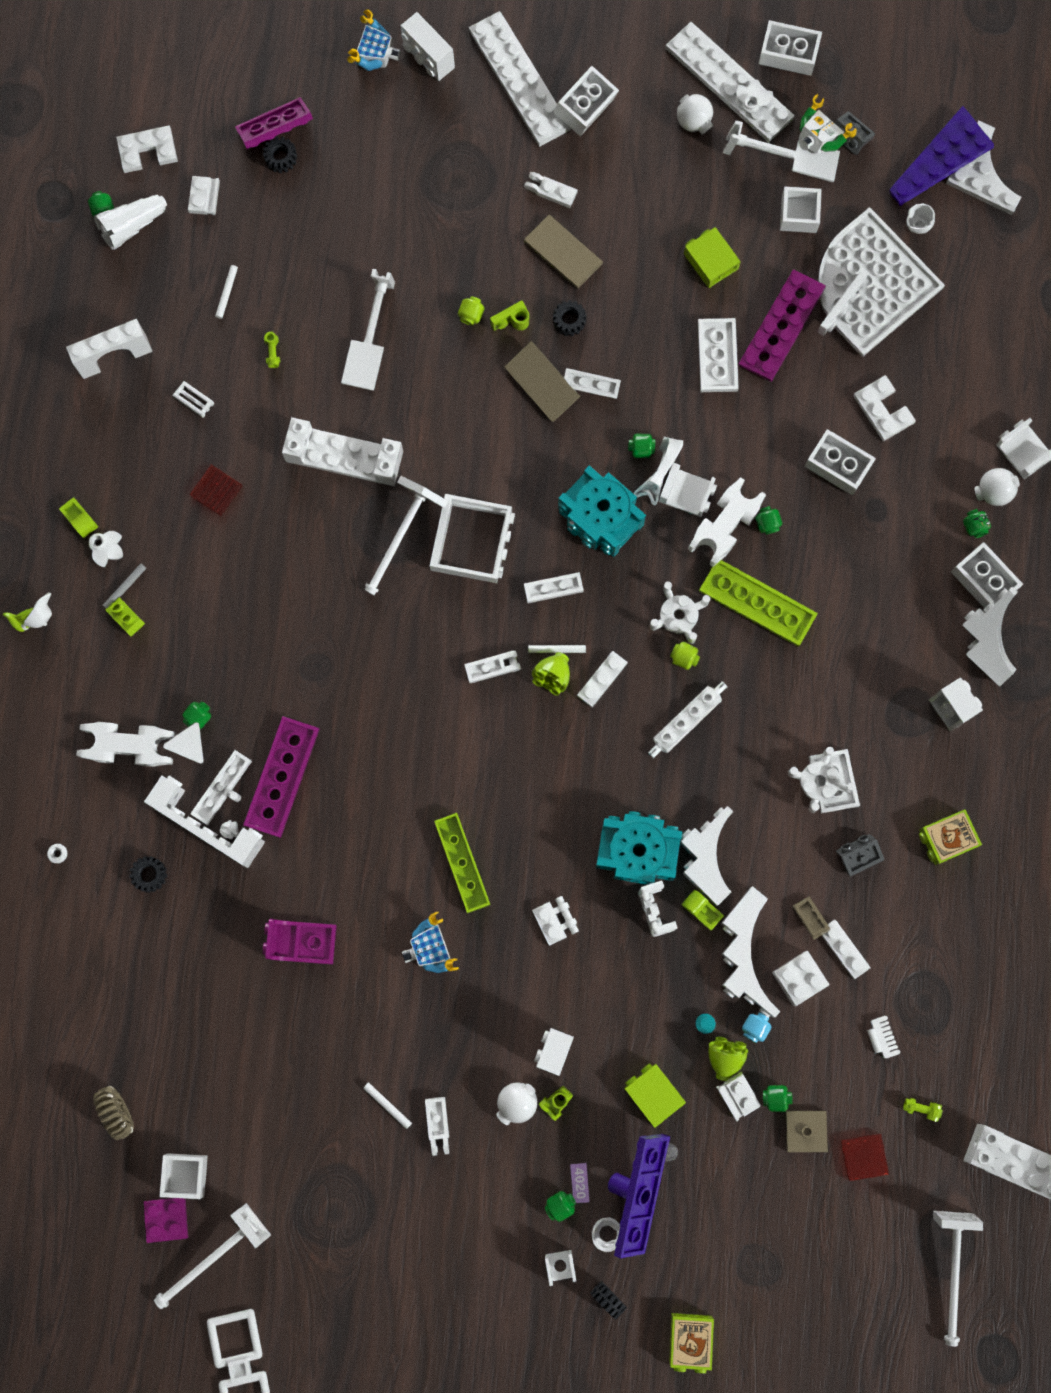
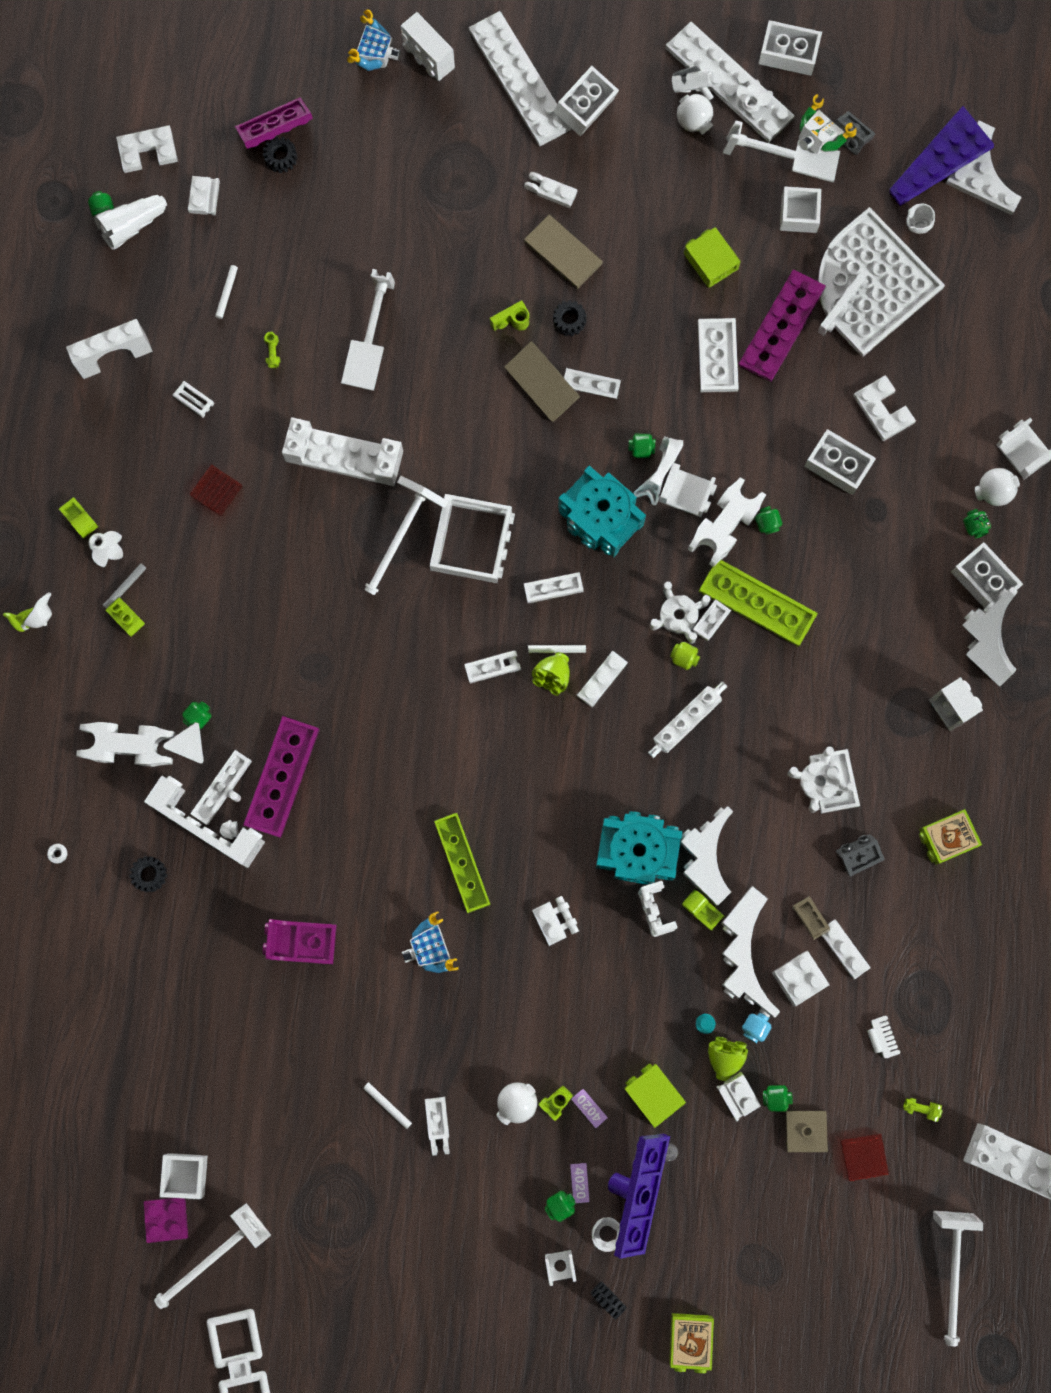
(113, 1113): dark tan gear -> none
(471, 311): lime head -> none
(554, 1051): white brick -> none
(589, 1108): none -> lavender sticker
(693, 79): none -> white piece
(711, 620): none -> white plate

